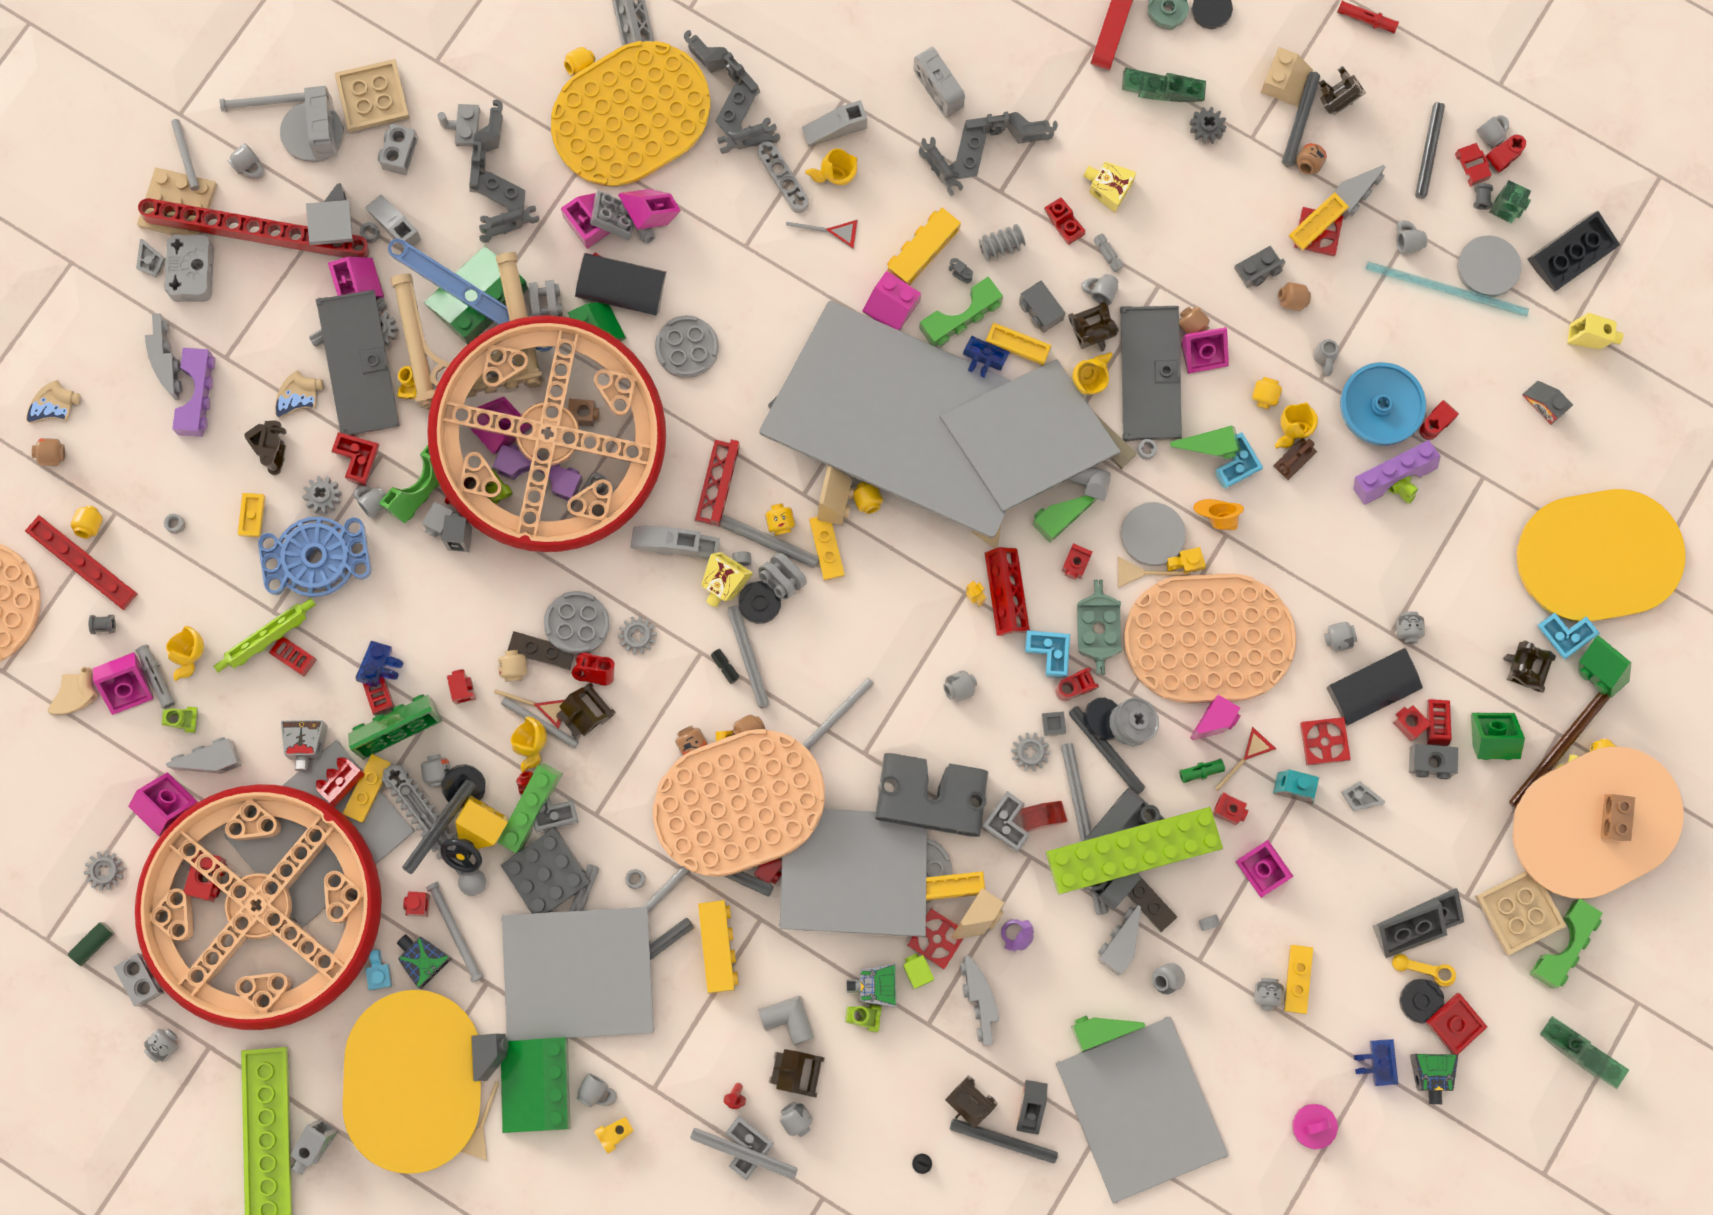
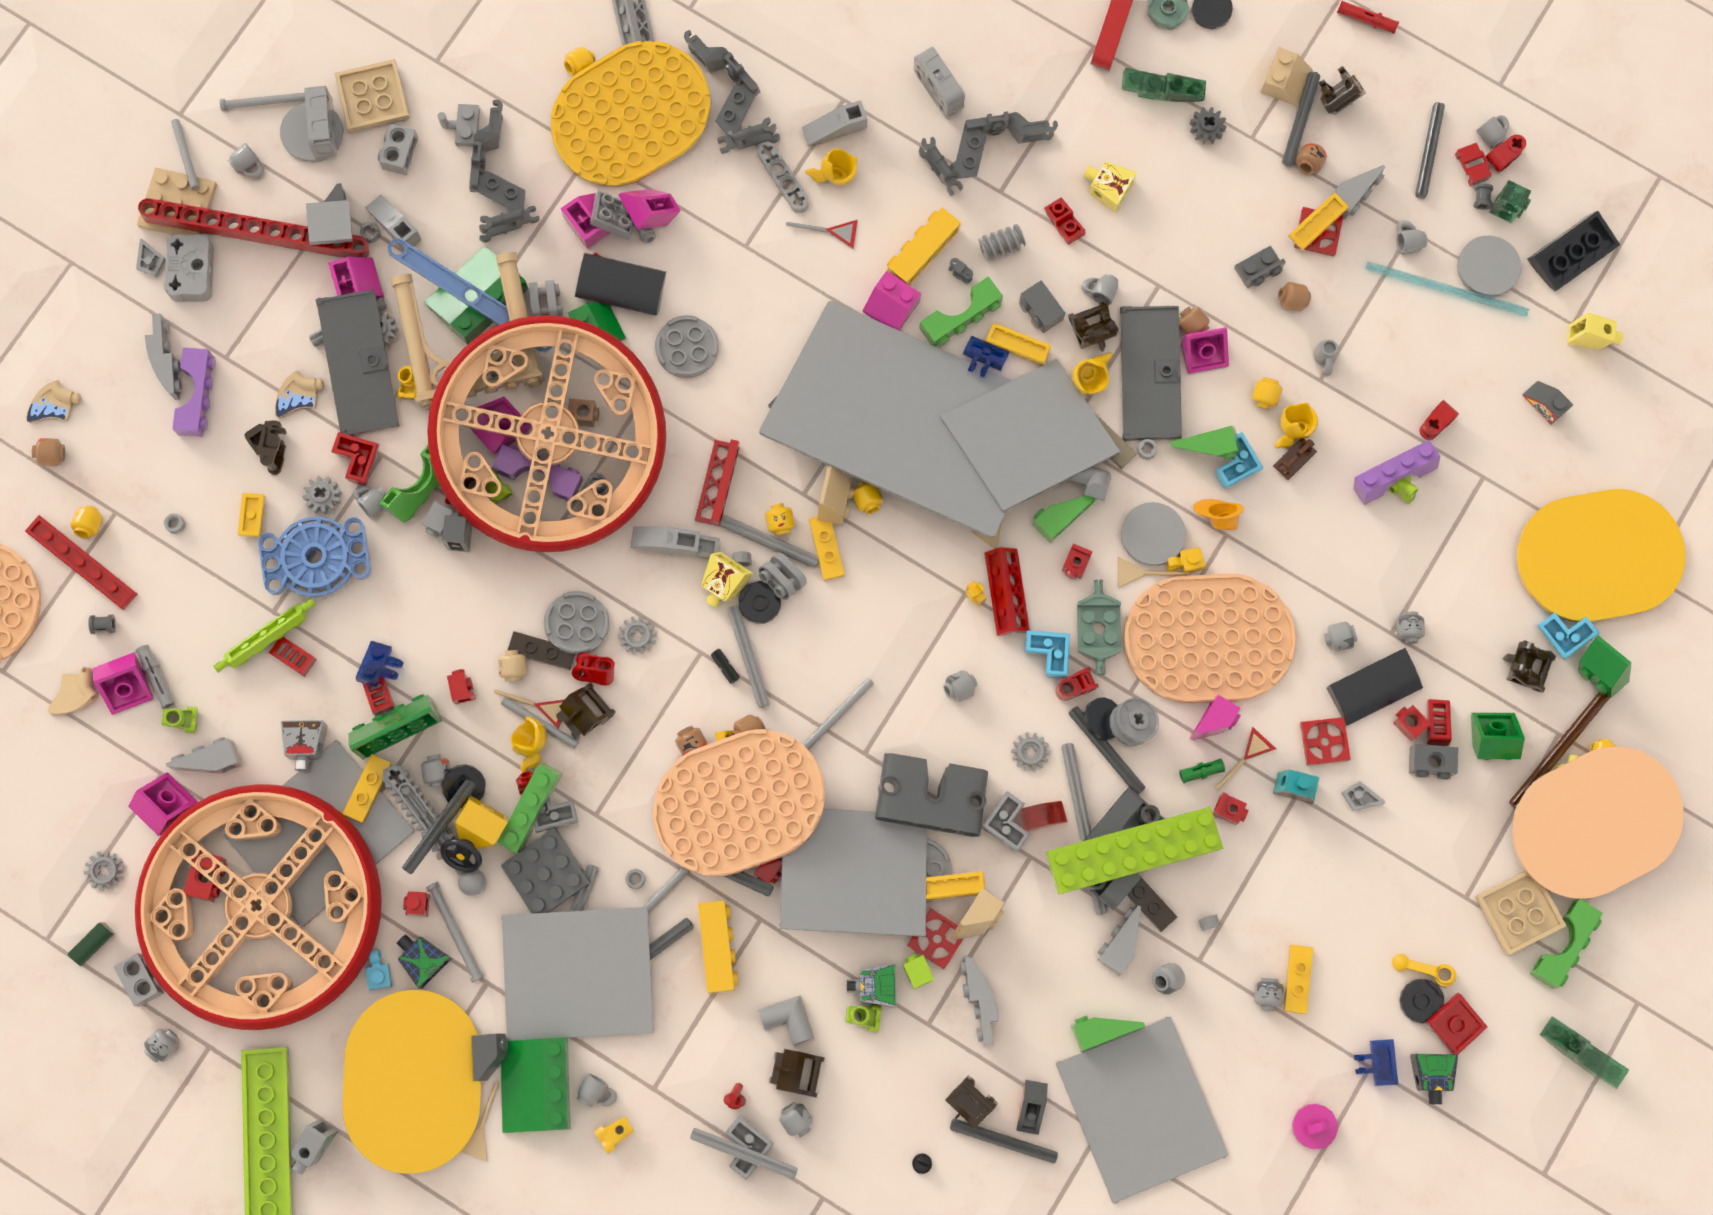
(185, 650): yellow hair -> none
(339, 781): red plate -> none
(1023, 938): medium lavender piece -> none
(1053, 723): dark grey plate -> none
(1108, 252): light grey axle -> none
(1264, 868): dark pink slope -> none
(1383, 404): dark azure dish -> none
(1419, 924): dark grey slope -> none
(1617, 817): medium nougat brick -> none

